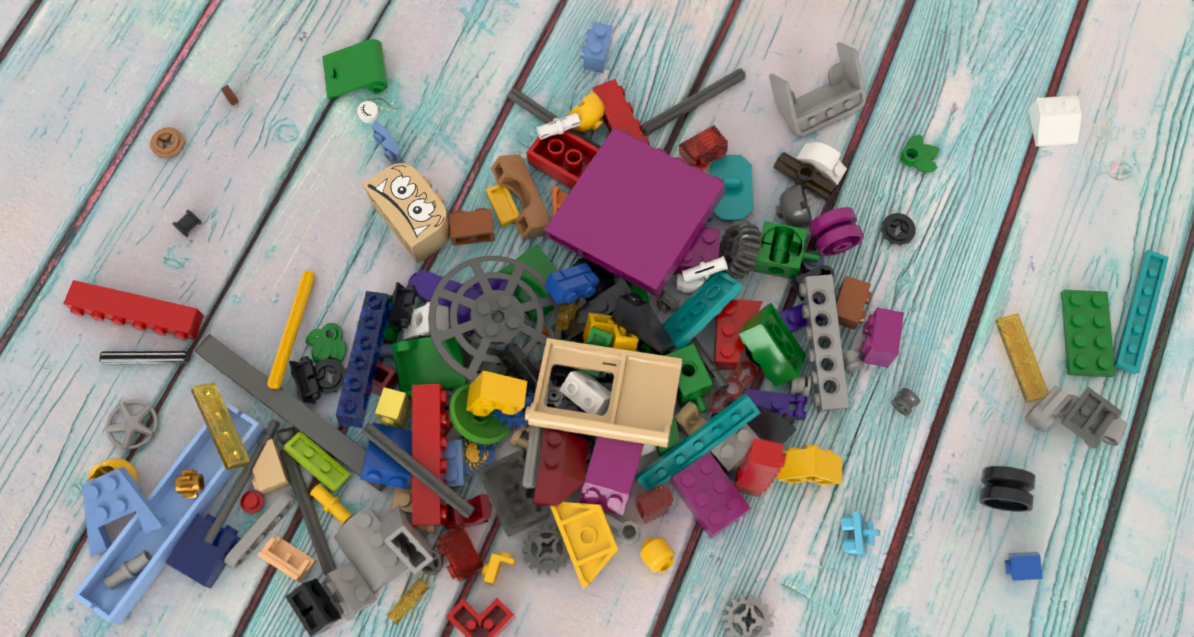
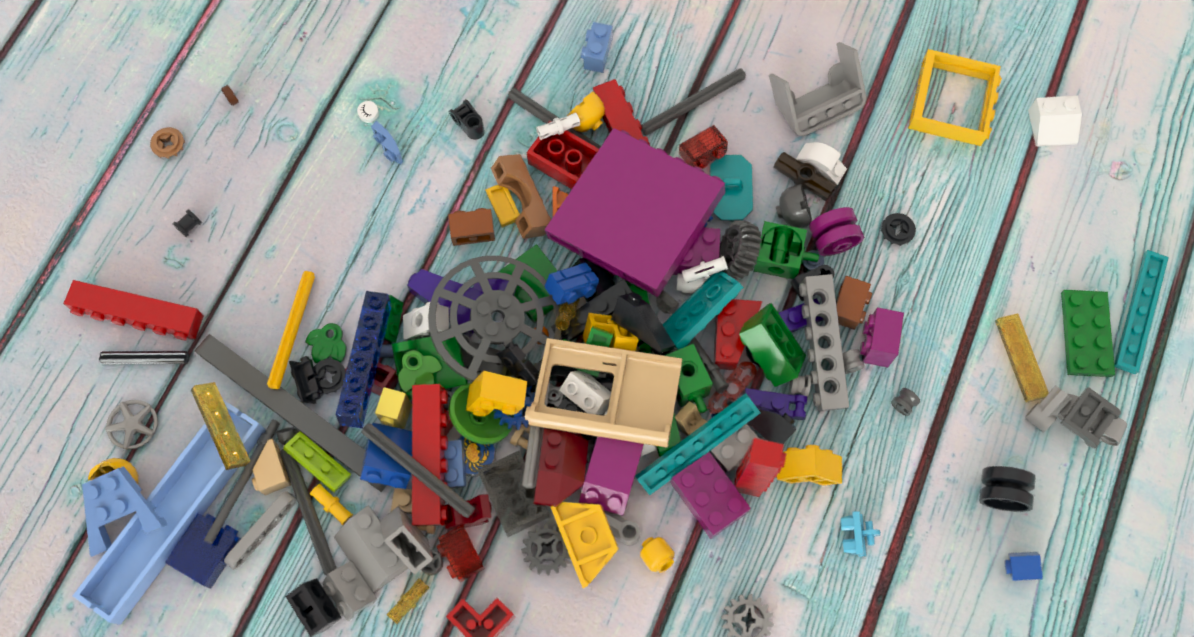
(128, 570): light grey pin -> none
(189, 483): pearl gold gear -> none
(252, 502): red plate -> none
(287, 558): light nougat hinge -> none
(355, 68): green door -> none
(400, 316): black hinge -> none
(410, 209): tan brick -> none
(419, 374): none -> bright green plate
(466, 117): none -> black piece
(491, 569): yellow bracket -> none
(654, 503): clear red brick -> none
(921, 154): green plate -> none
(962, 66): none -> yellow window

